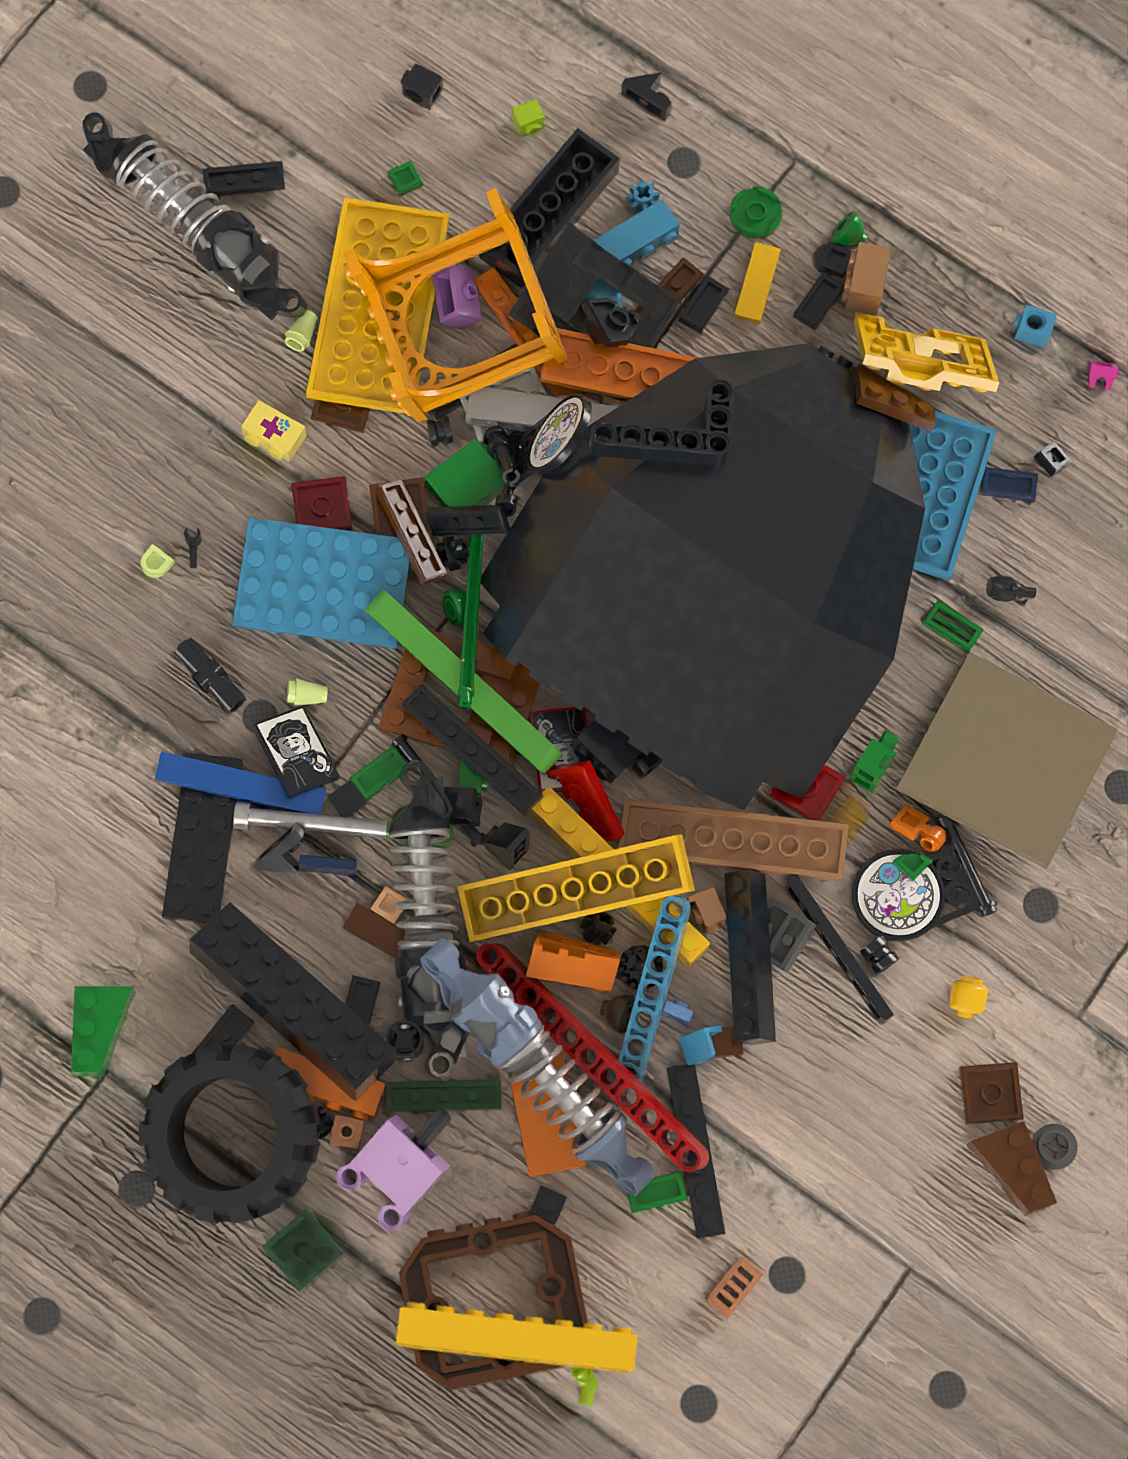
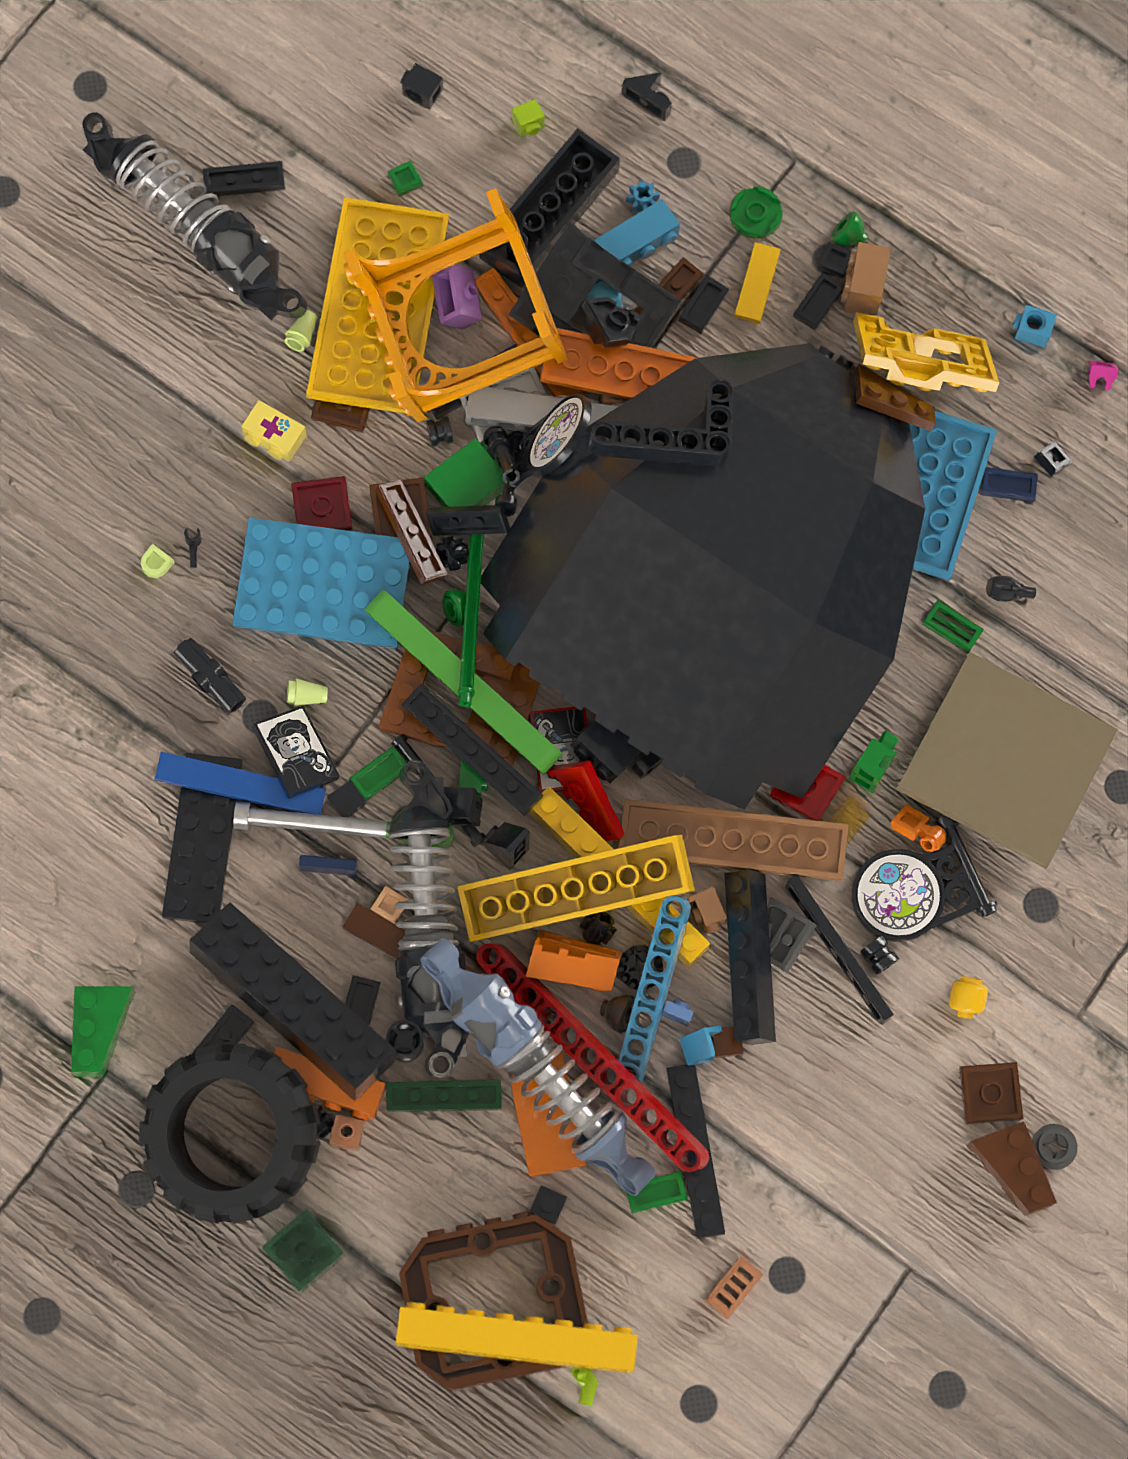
(277, 857): black slope -> none
(399, 1165): lavender piece -> none
(912, 864): green tile -> none

